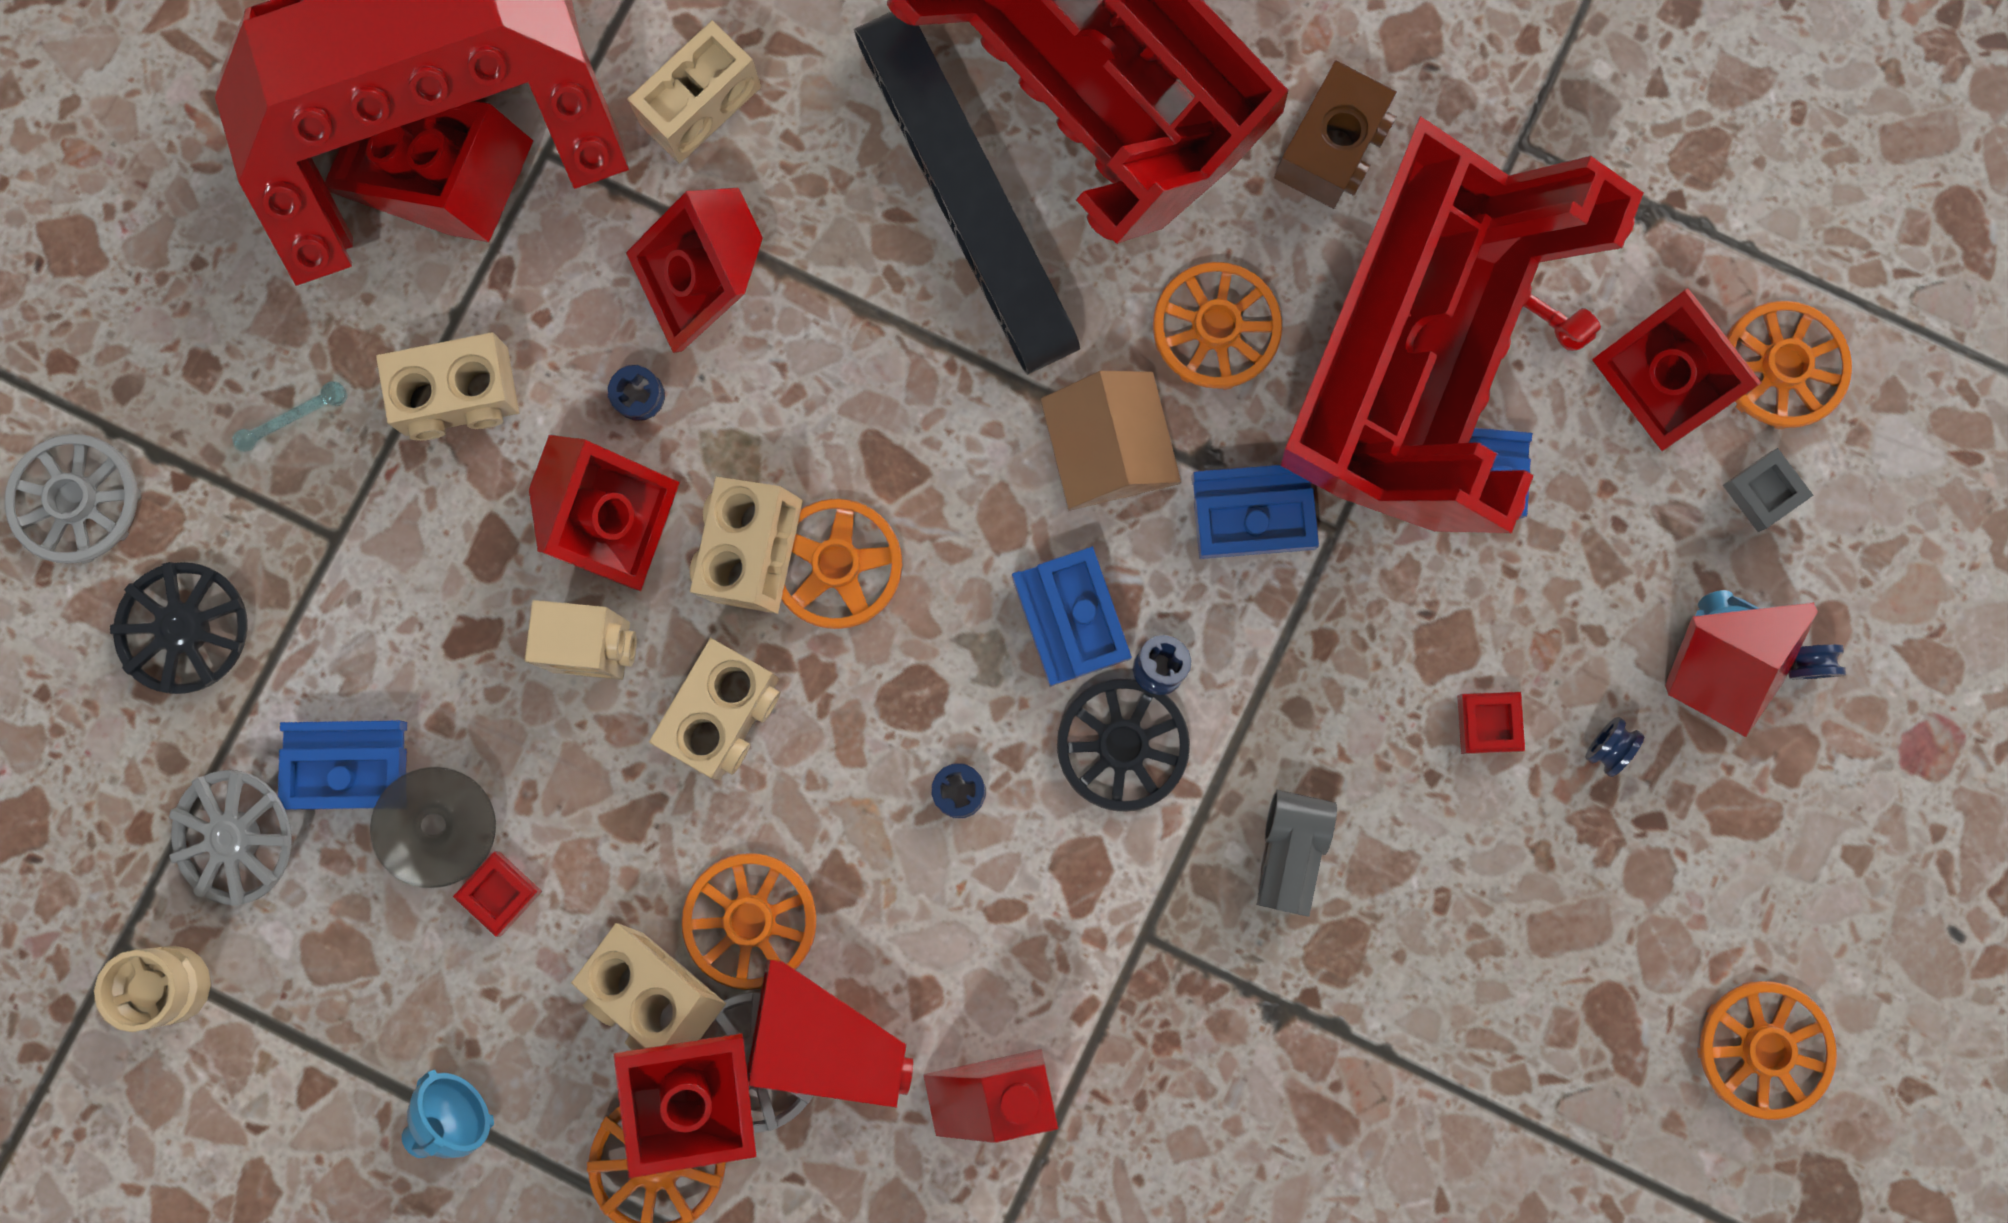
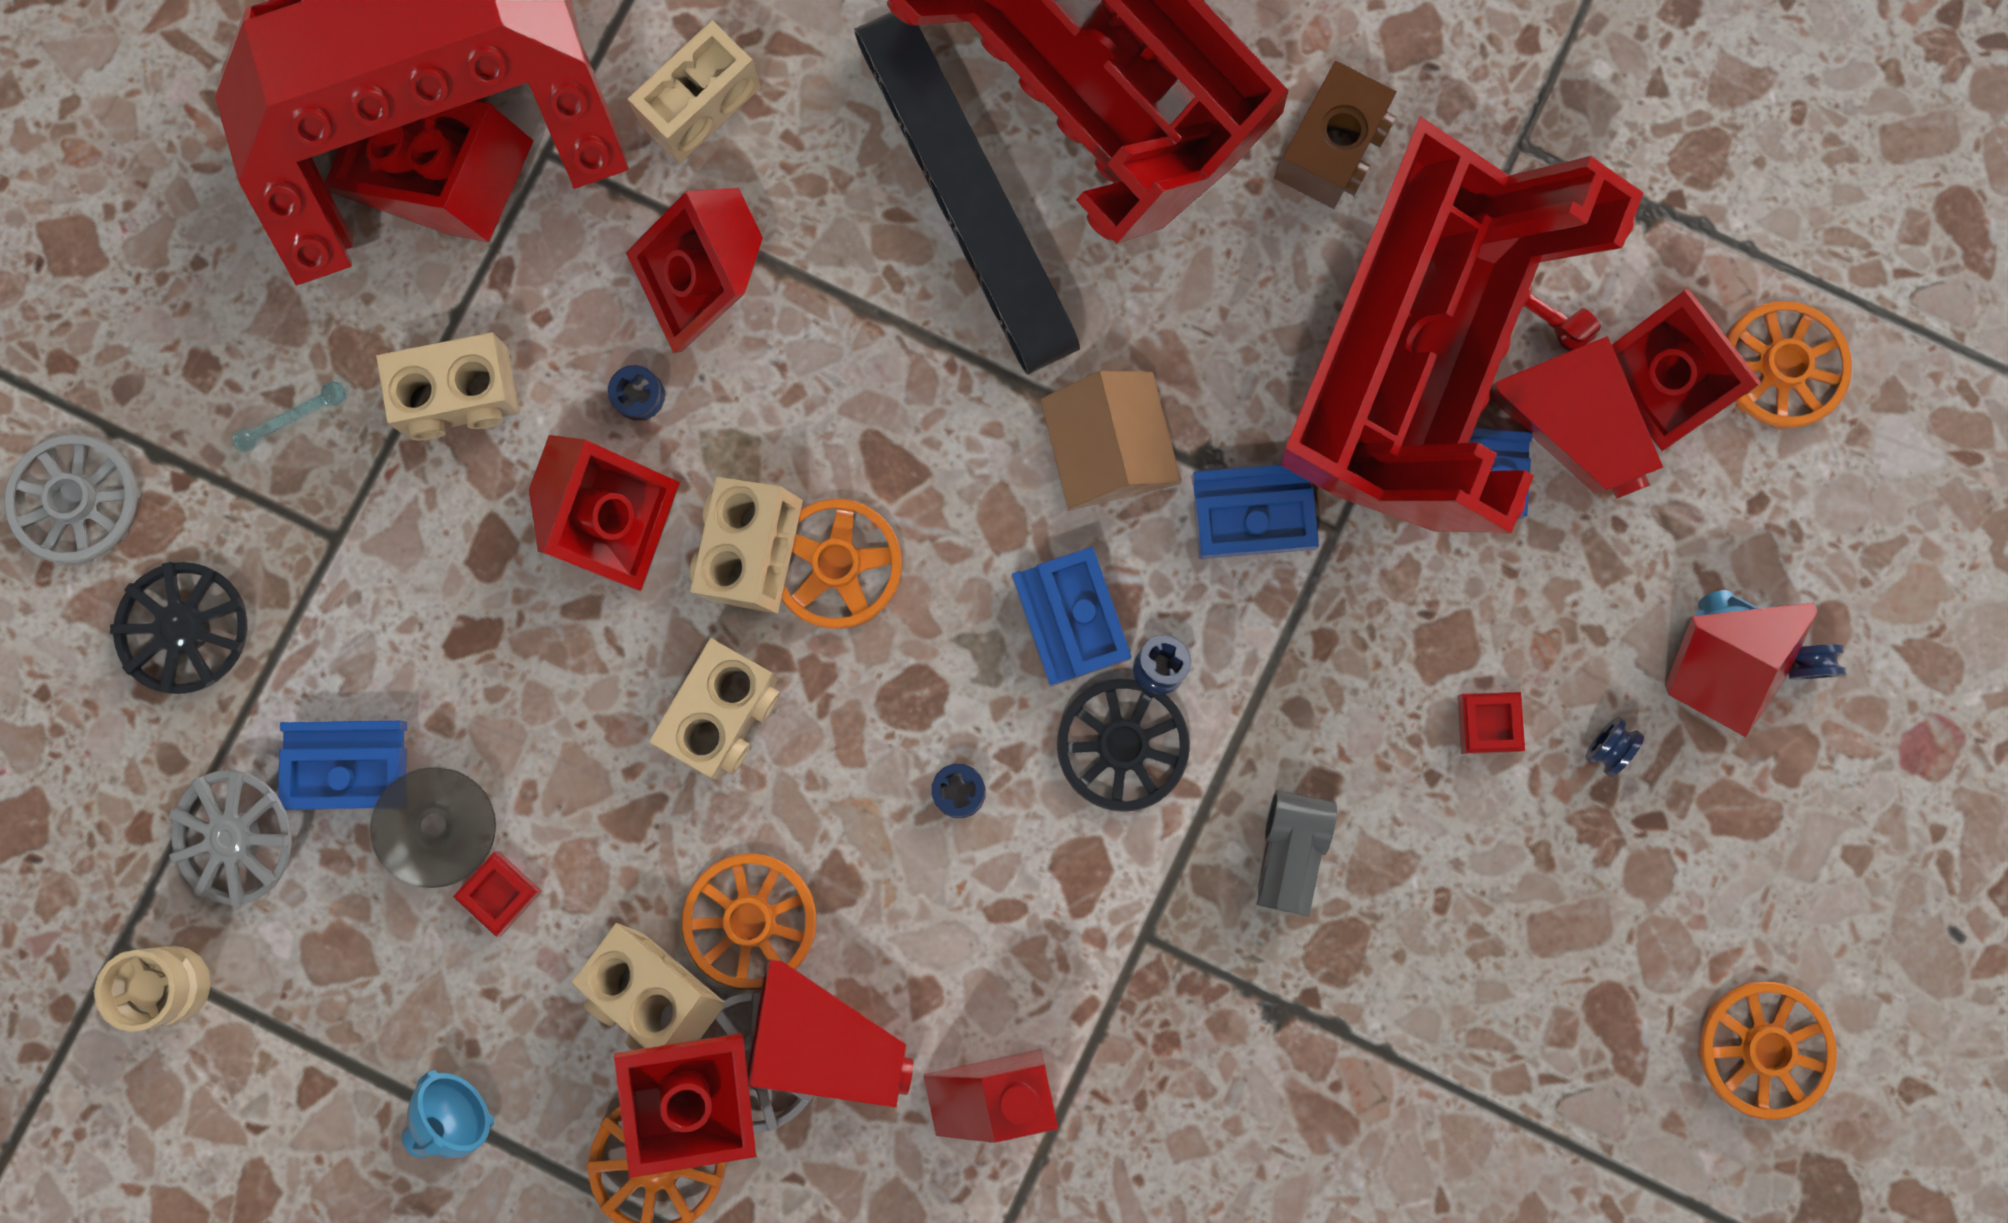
(579, 640): tan brick -> none
(1217, 326): orange wheel -> none
(1583, 417): none -> red slope
(1768, 490): dark grey plate -> none

